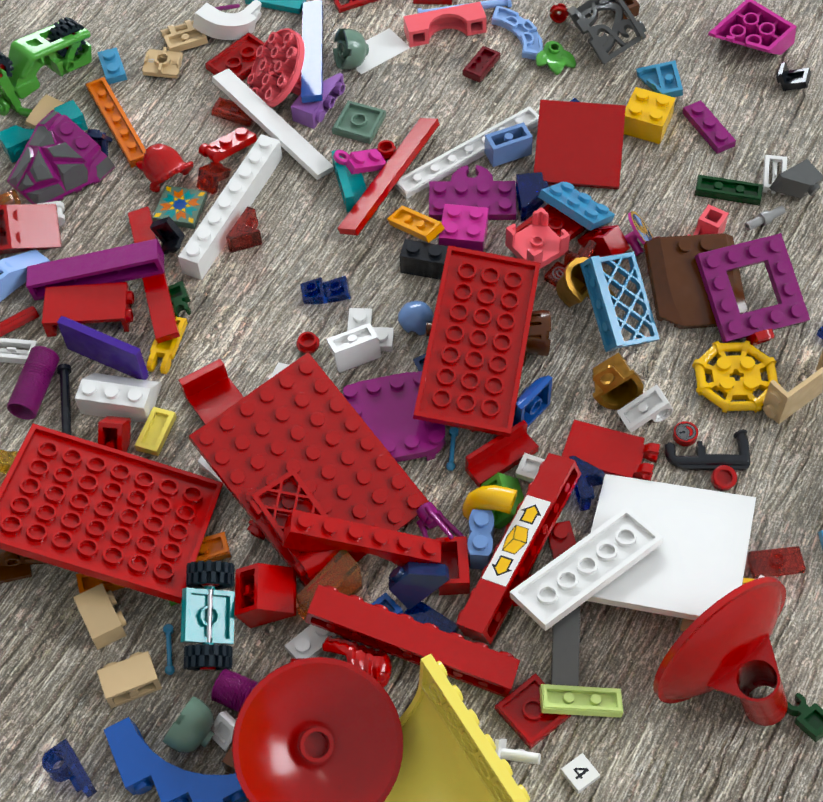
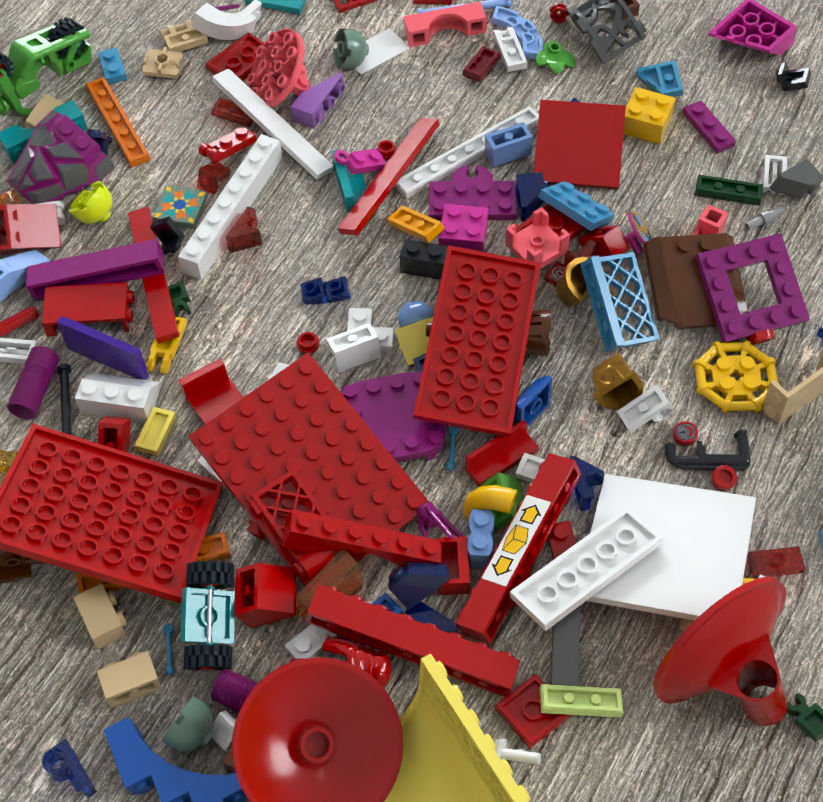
(93, 204): none -> neon yellow cylinder
(162, 163): red hair -> none
(313, 58): tile -> none
(359, 122): sand green tile -> none
(413, 340): none -> light yellow piece
(510, 49): none -> white plate
(580, 773): white tile -> none
(611, 450): red tile -> none

